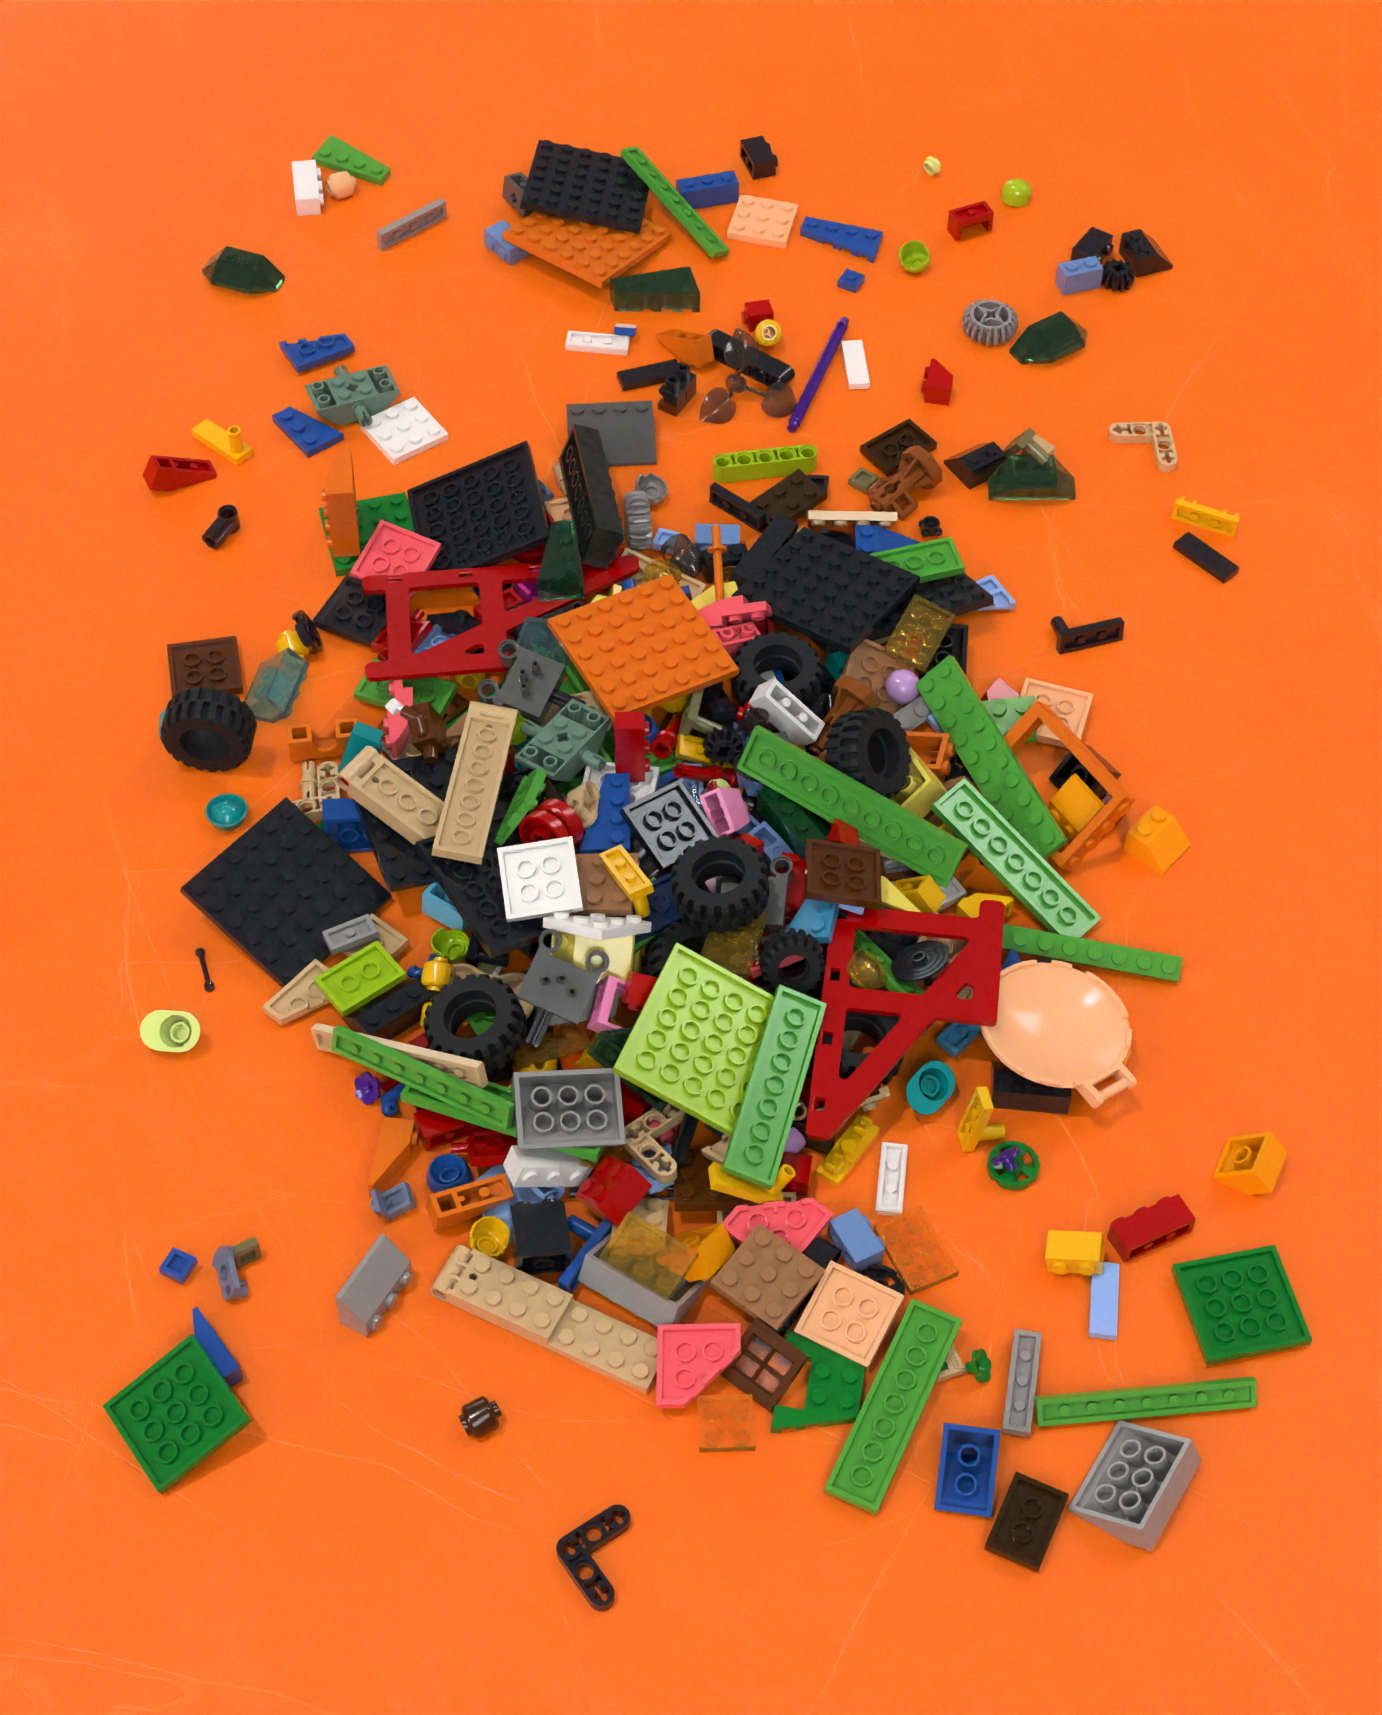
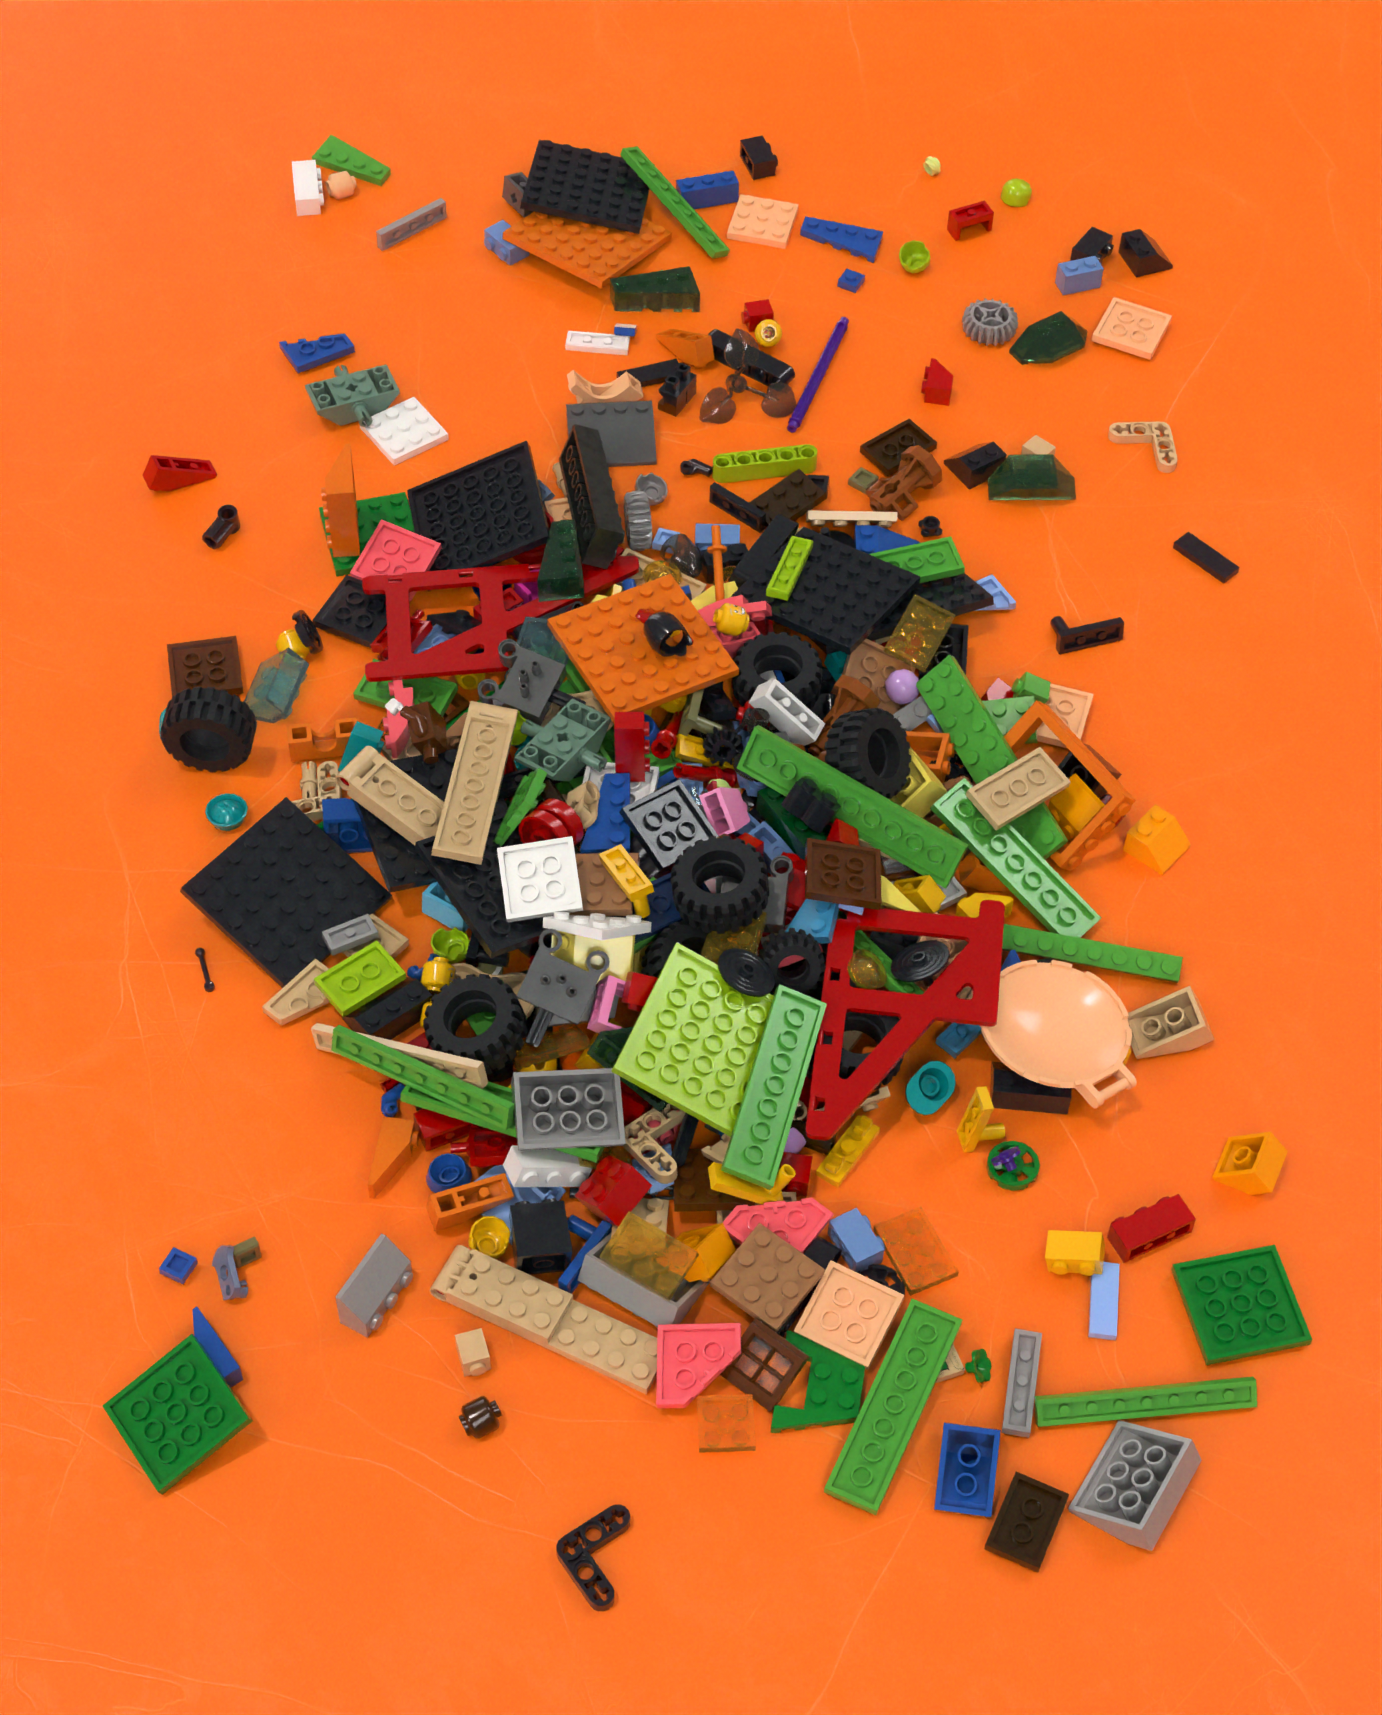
(170, 1030): yellowish green piece -> none
(226, 443): yellow piece -> none
(242, 271): clear green wedge -> none
(306, 432): blue wing -> none
(367, 1088): dark purple plant -> none
(393, 1201): sand blue bracket -> none
(473, 1352): none -> tan brick
(623, 389): none -> light nougat arch
(659, 628): none -> black piece
(694, 466): none -> black arm
(731, 619): none -> yellow head
(746, 972): none -> black shield
(789, 568): none -> lime tile
(811, 804): none -> black brick
(855, 364): white tile -> none
(891, 1179): white tile -> none
(1018, 788): none -> tan plate
(1025, 442): olive piece -> none
(1031, 686): none -> bright green brick
(1117, 275): black gear -> none
(1131, 328): none -> light nougat plate
(1169, 1025): none -> tan slope
(1205, 517): yellow plate -> none

